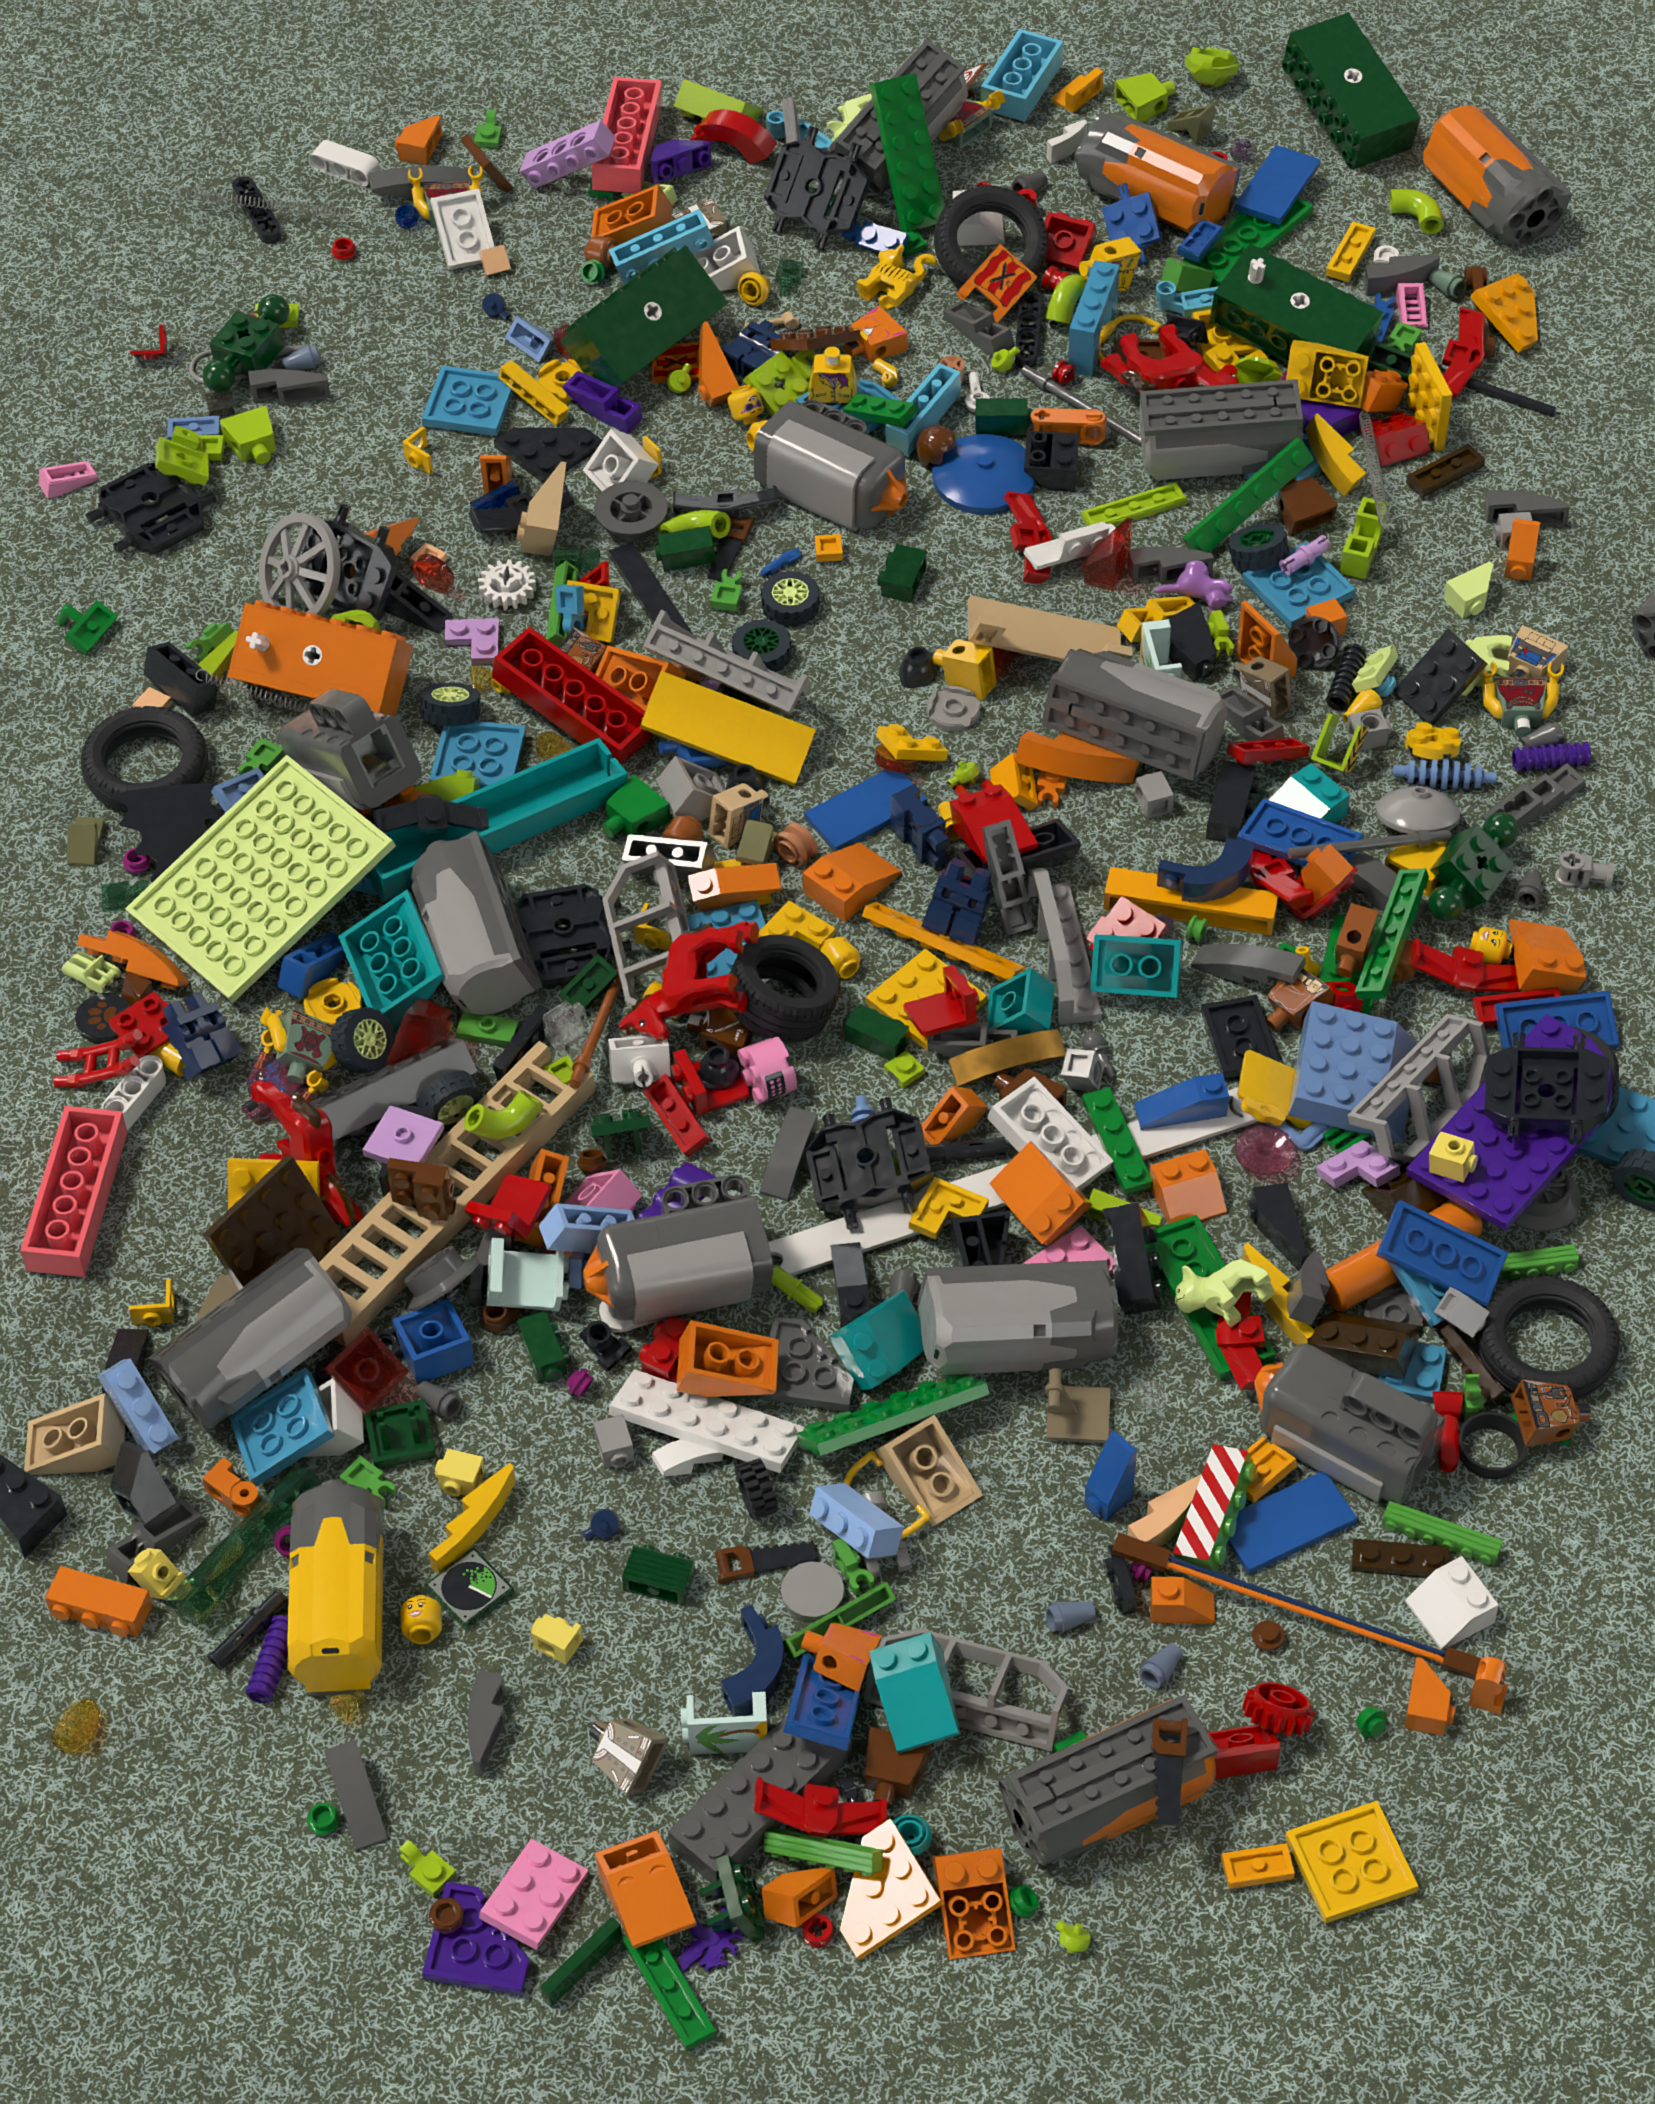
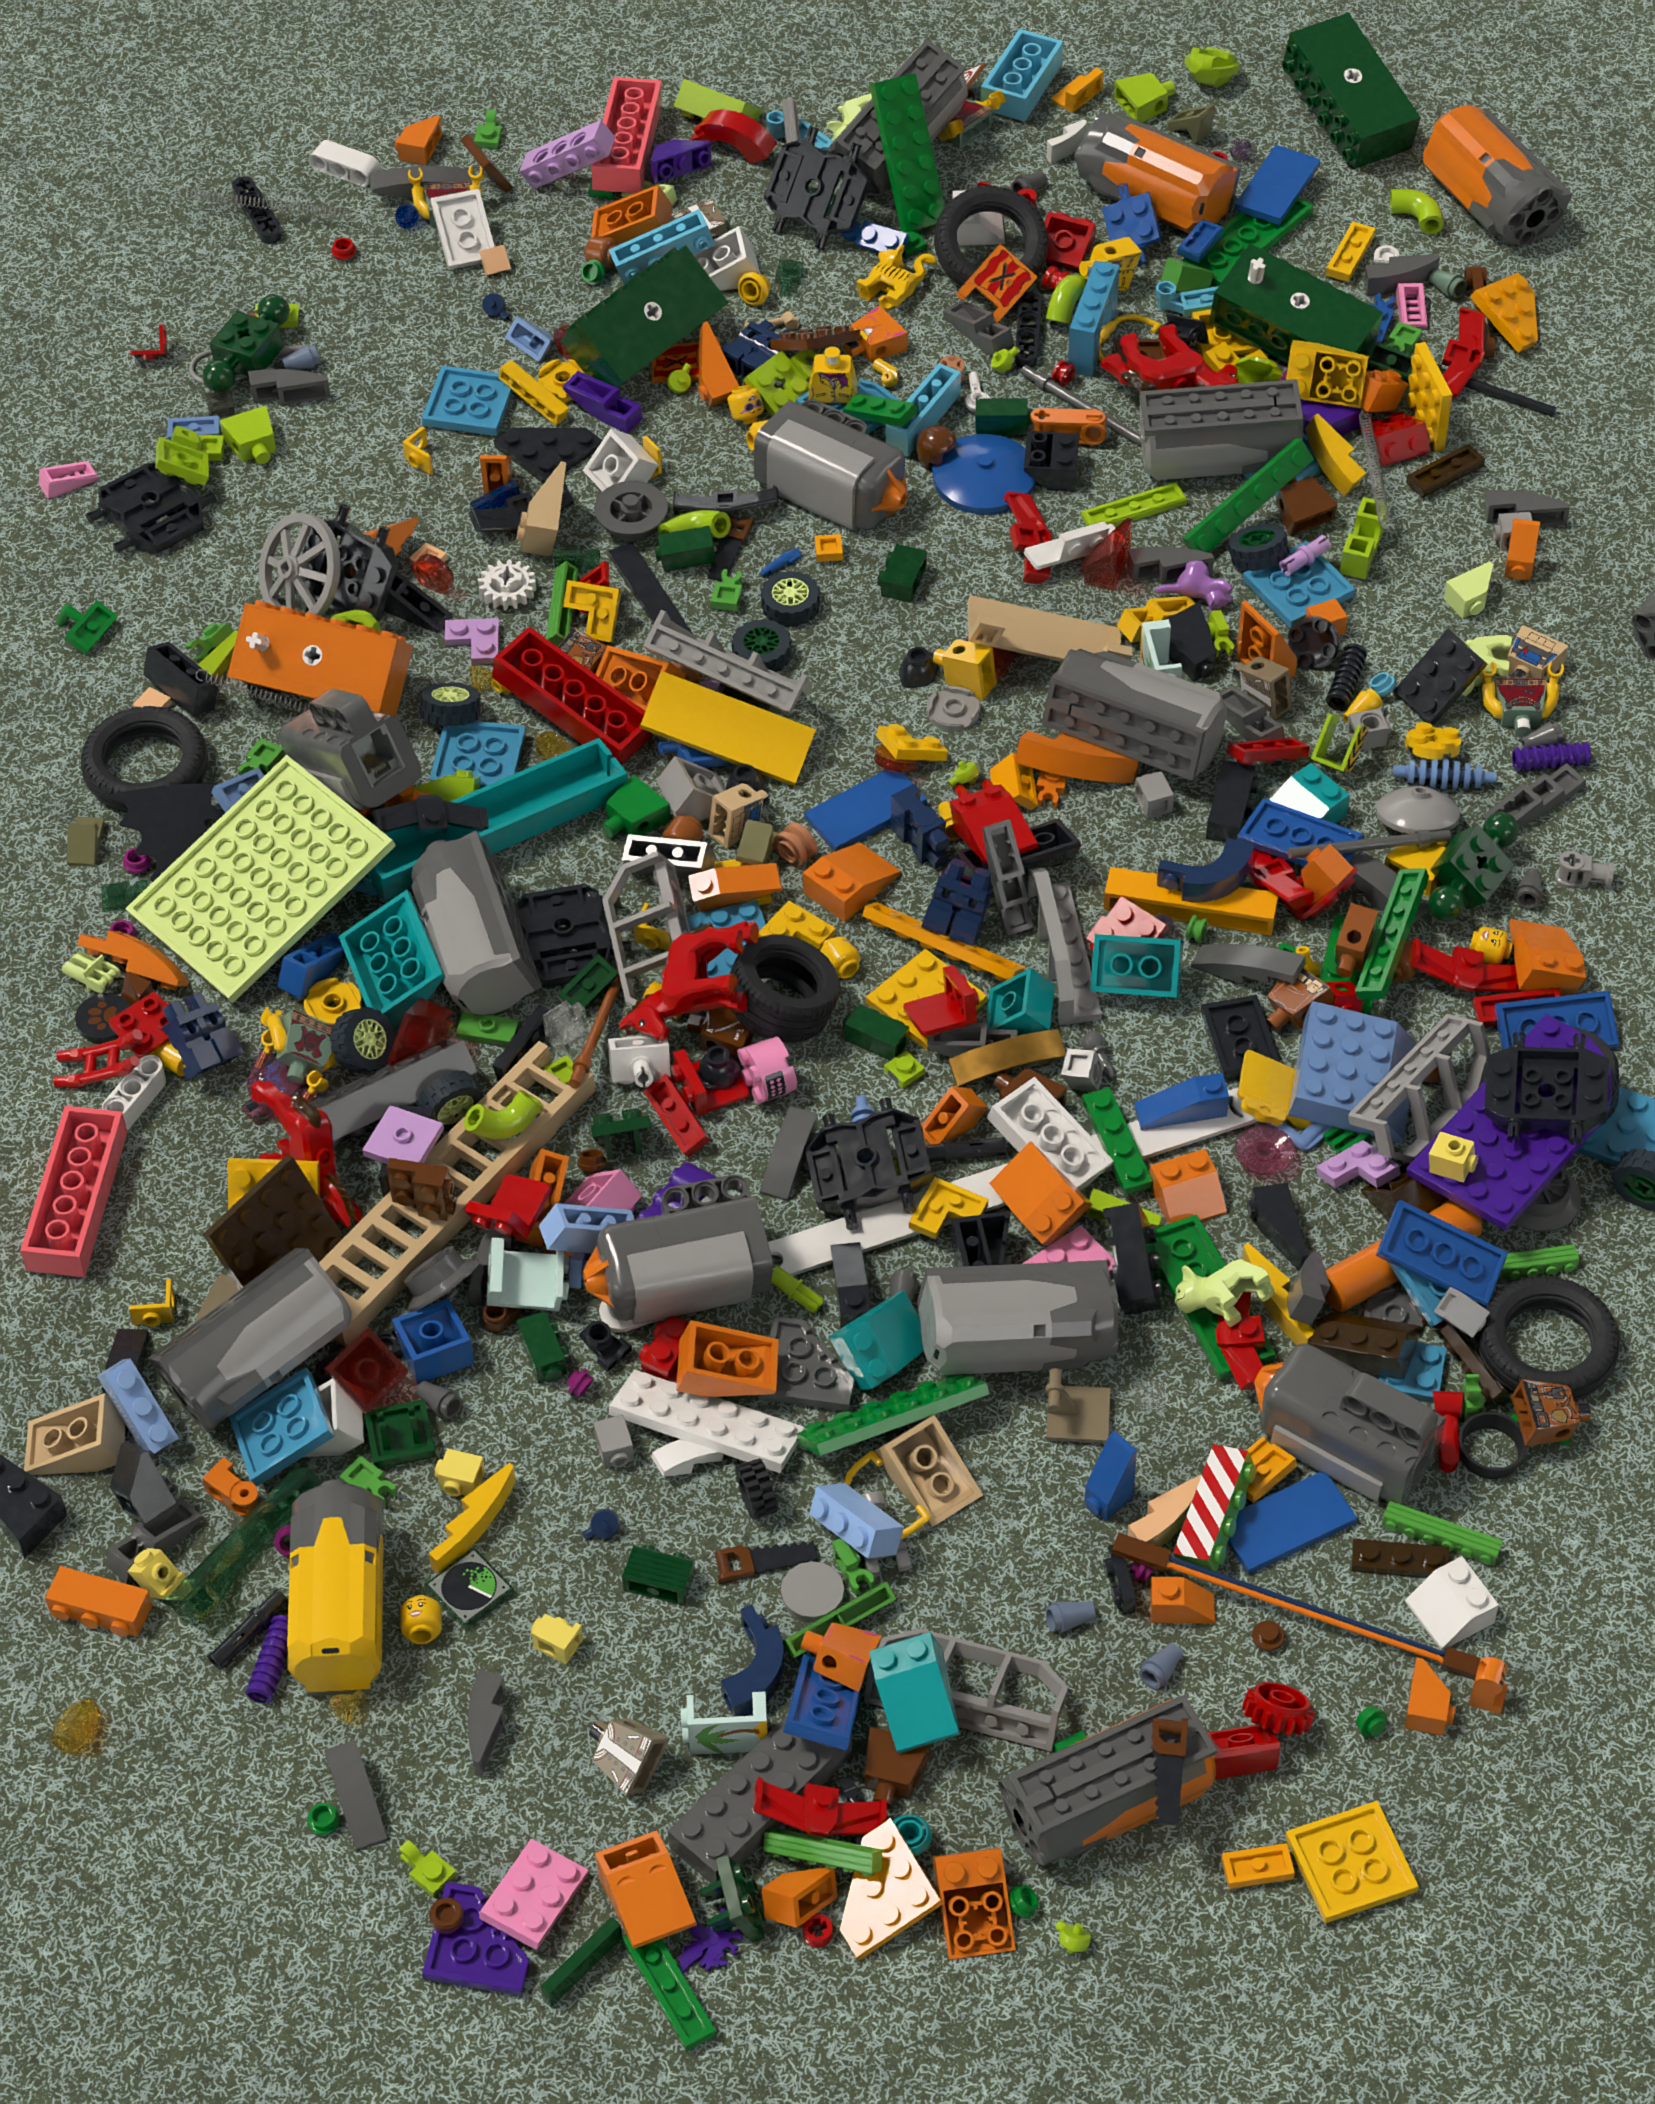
(570, 603): dark azure plate -> none
(1375, 669): yellowish green hinge -> none

